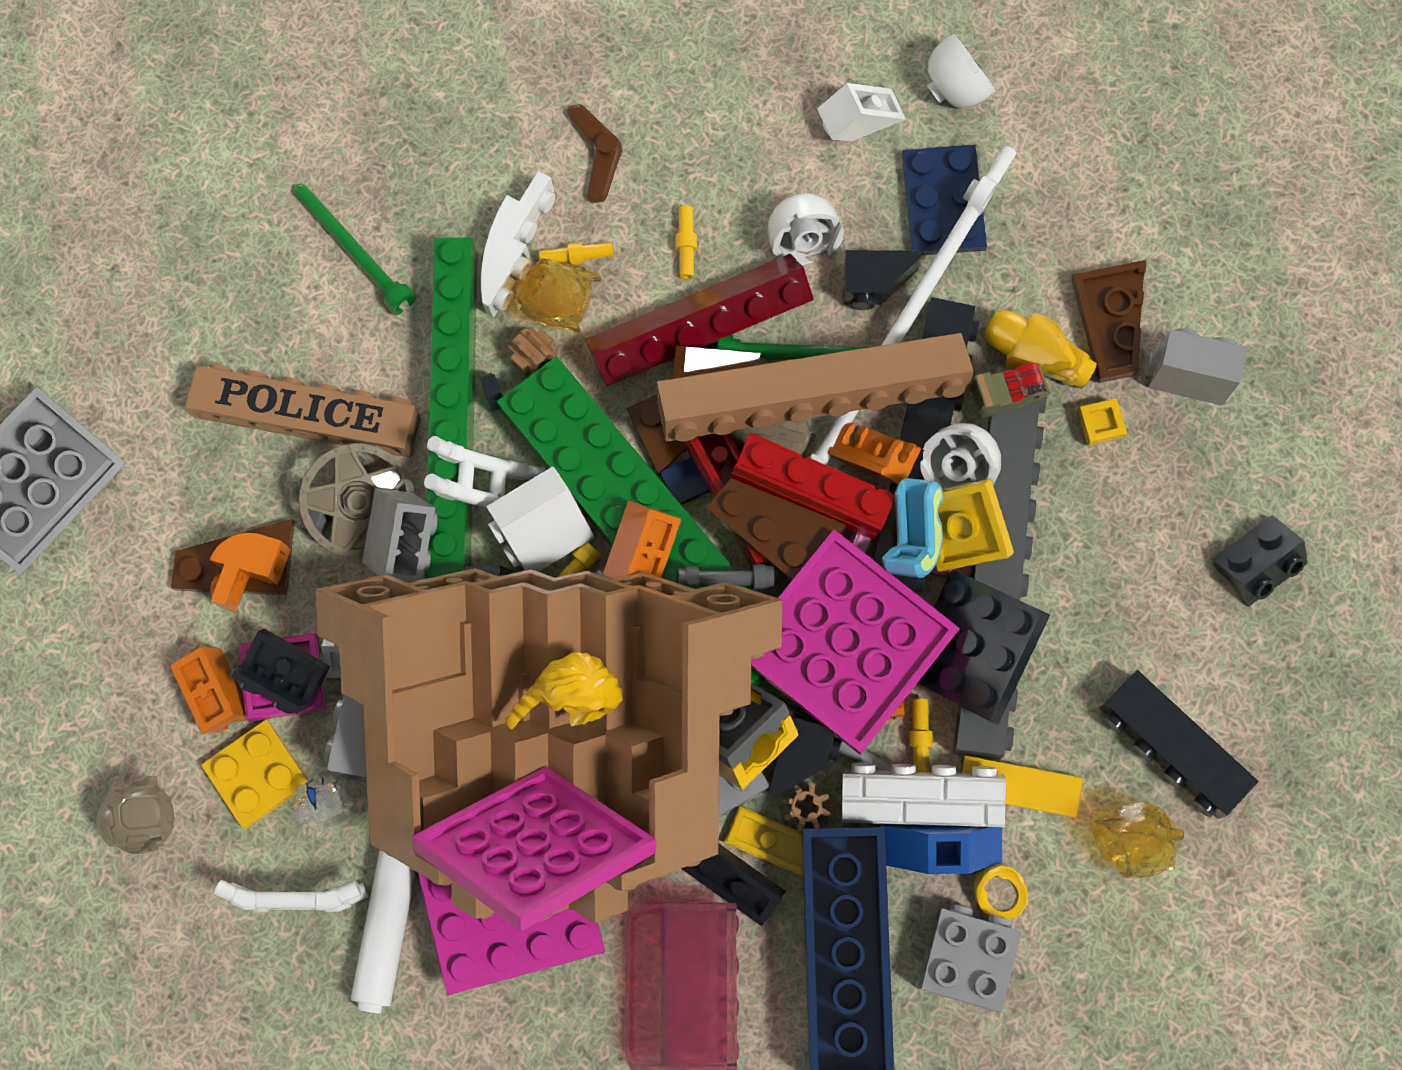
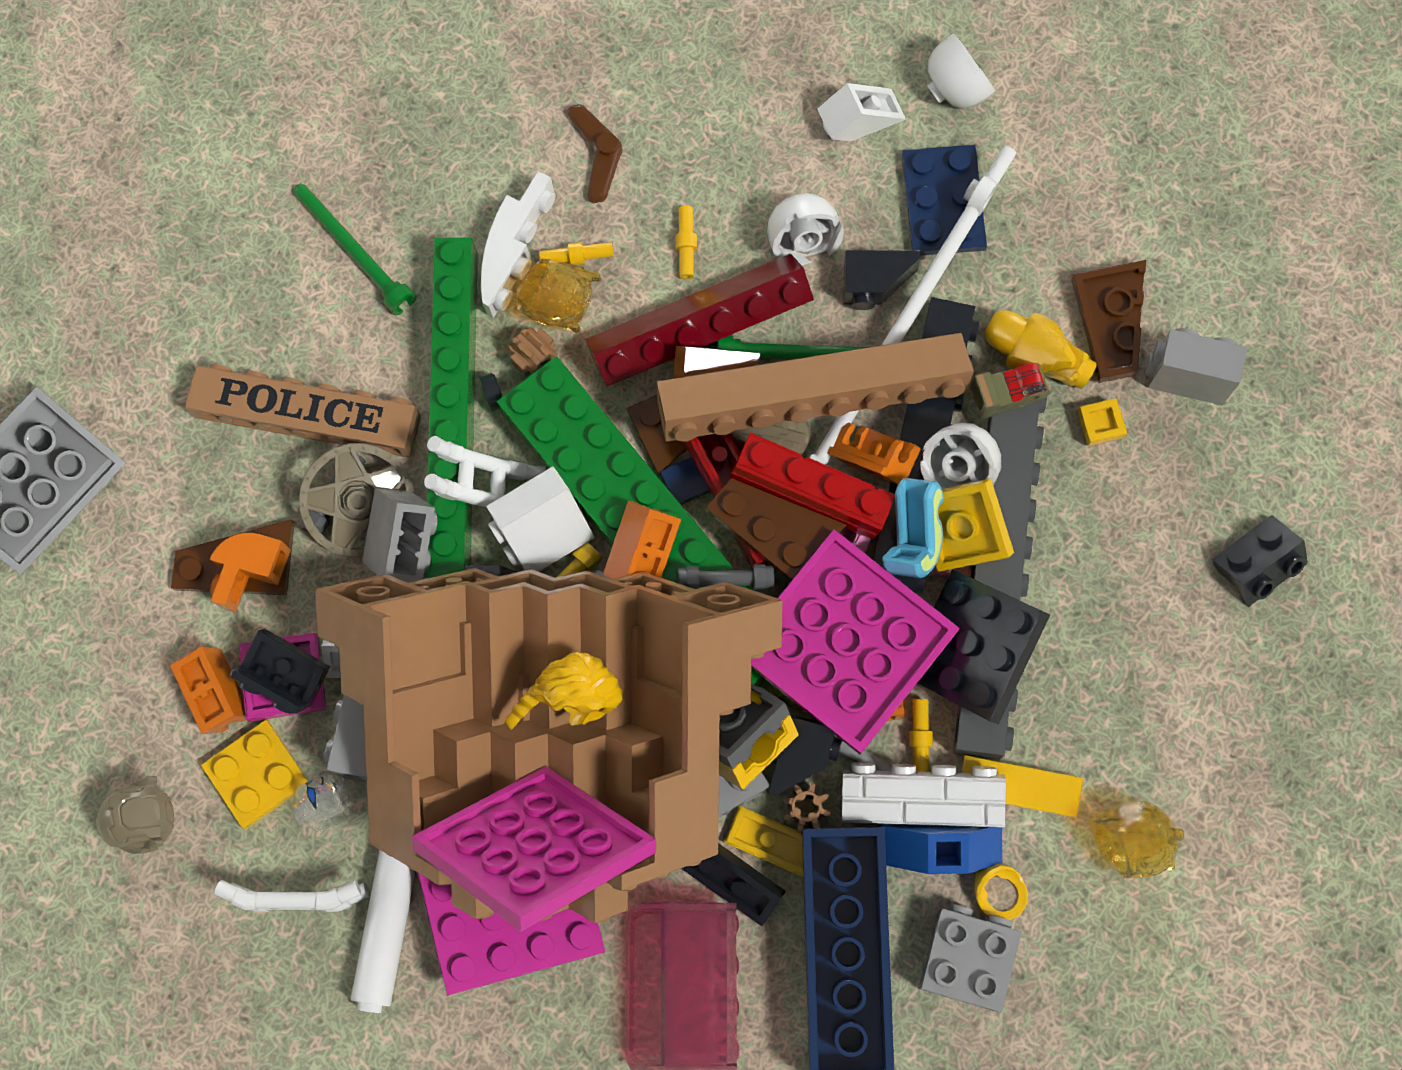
(1178, 745): black brick -> none

